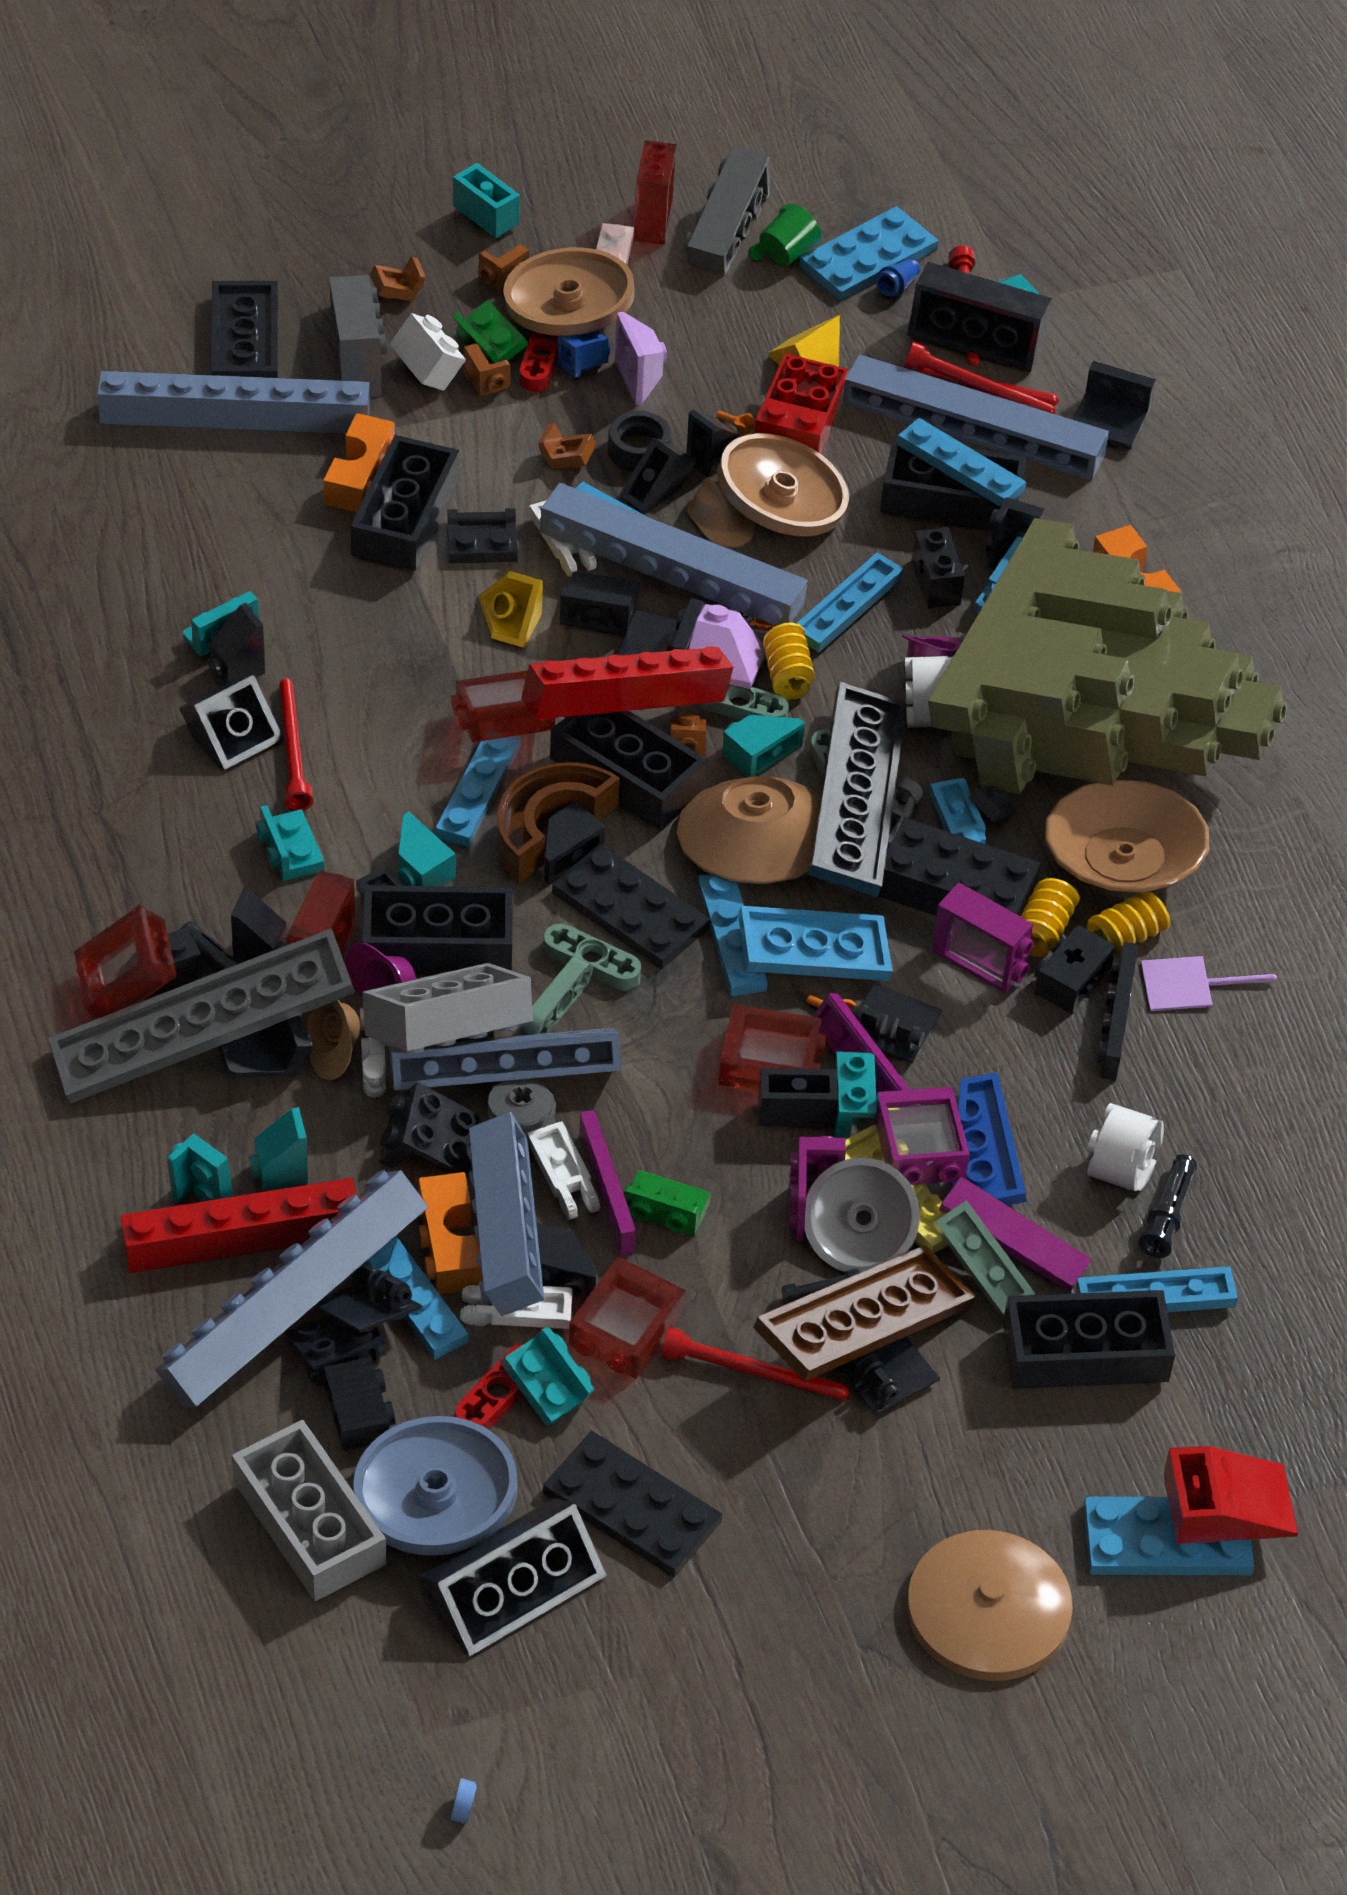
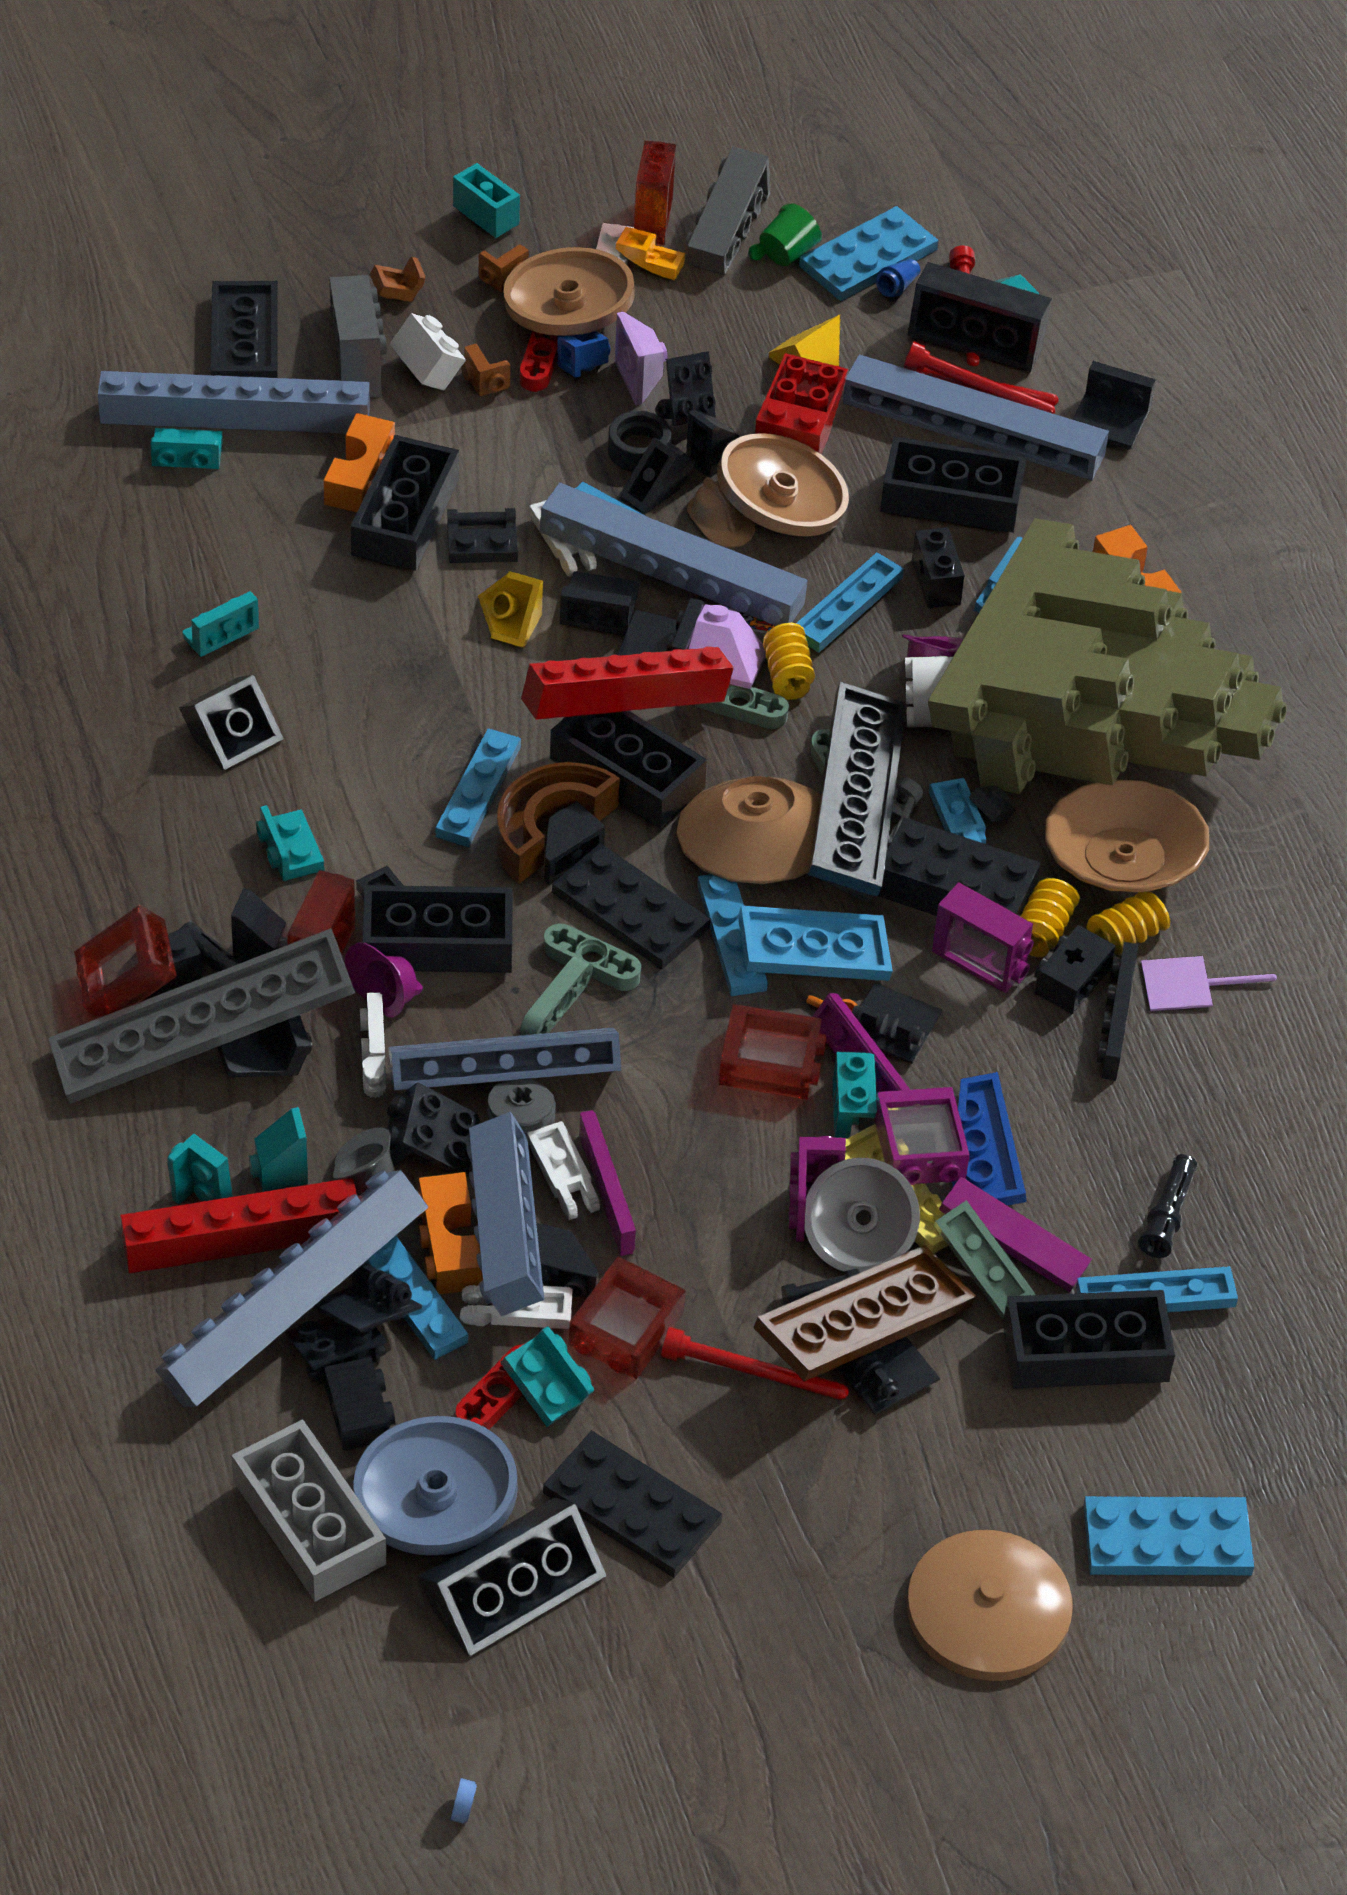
(186, 448): none -> teal bracket
(238, 647): black slope -> none
(298, 792): red piece -> none
(333, 1035): medium nougat piece -> none
(364, 1157): none -> dark grey piece
(423, 856): teal slope -> none
(447, 1007): light grey brick -> none
(491, 332): green bracket -> none
(494, 709): clear red window -> none
(565, 451): dark orange bracket -> none
(641, 250): none -> light orange slope
(666, 1202): green bracket -> none
(689, 388): none -> black hinge
(690, 732): dark orange bracket -> none
(743, 423): orange hand -> none
(761, 742): teal slope -> none
(797, 1097): black brick -> none
(960, 462): dark azure plate -> none
(1007, 525): black bracket -> none
(1125, 1147): white brick -> none
(1226, 1496): red slope -> none

